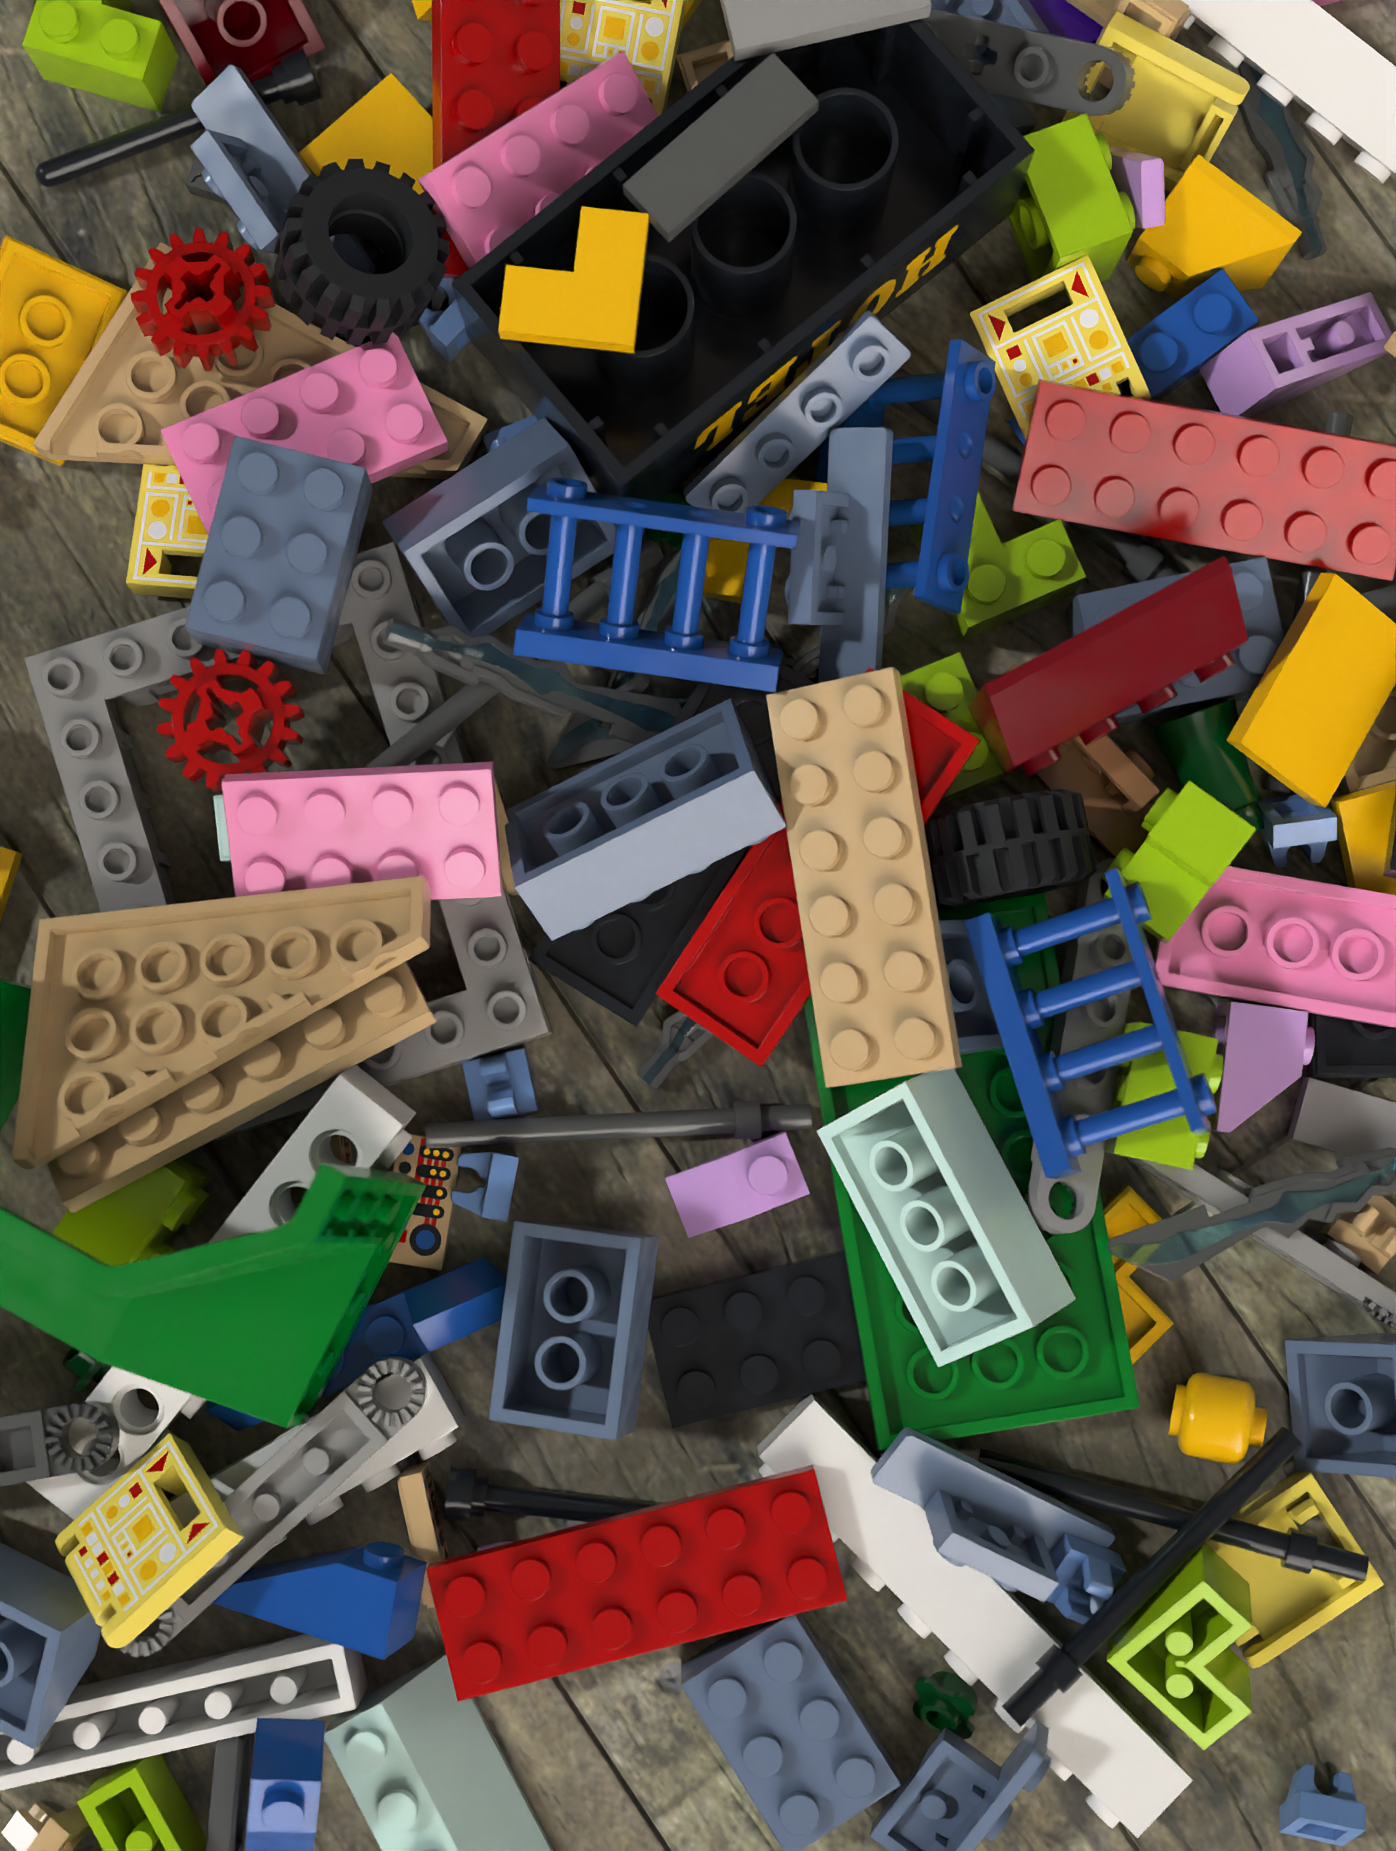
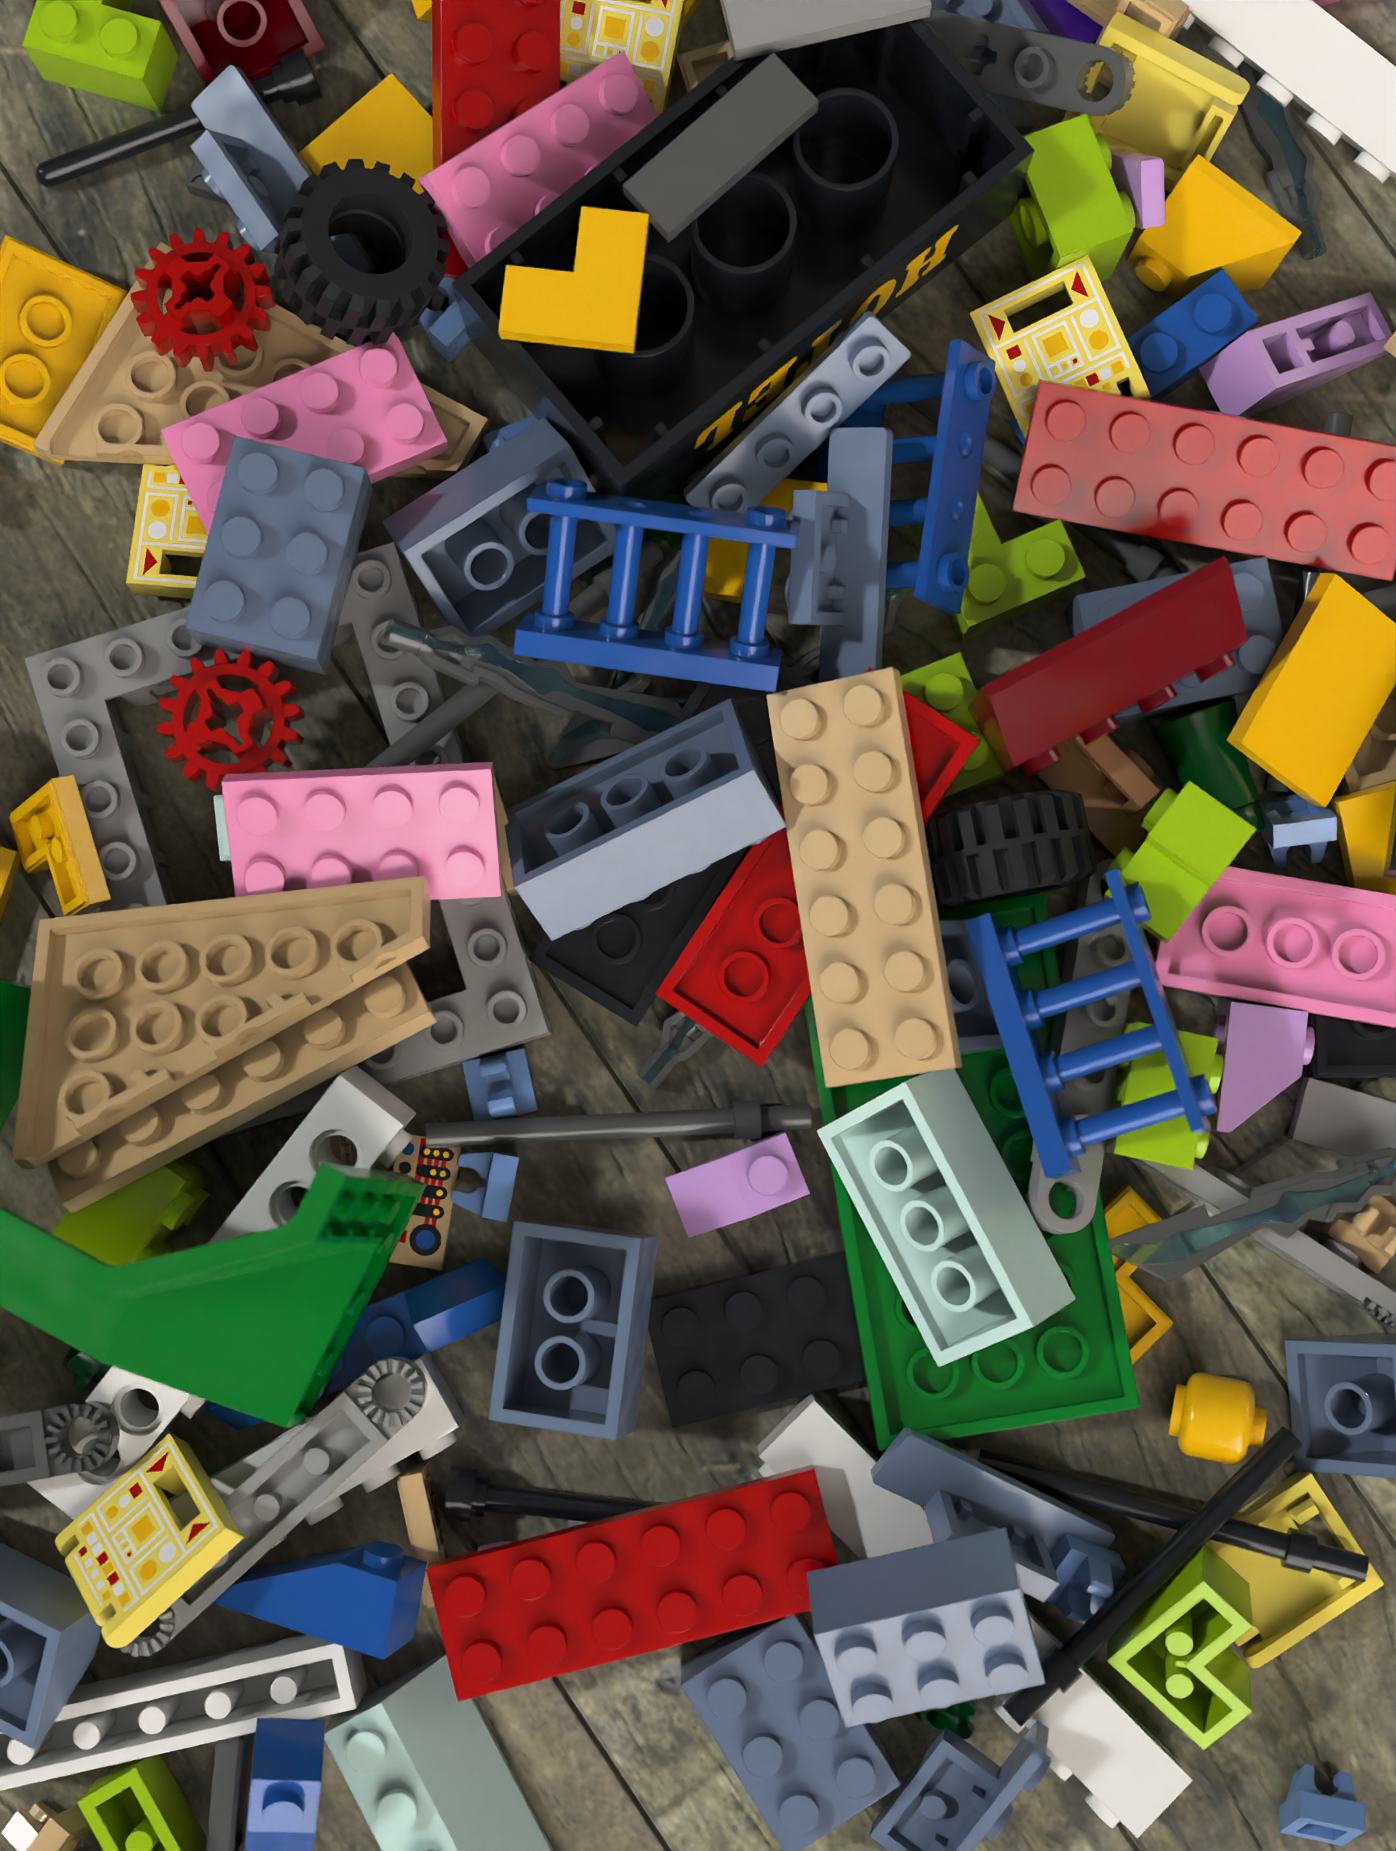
(56, 836): none -> yellow tile
(924, 1628): none -> sand blue brick

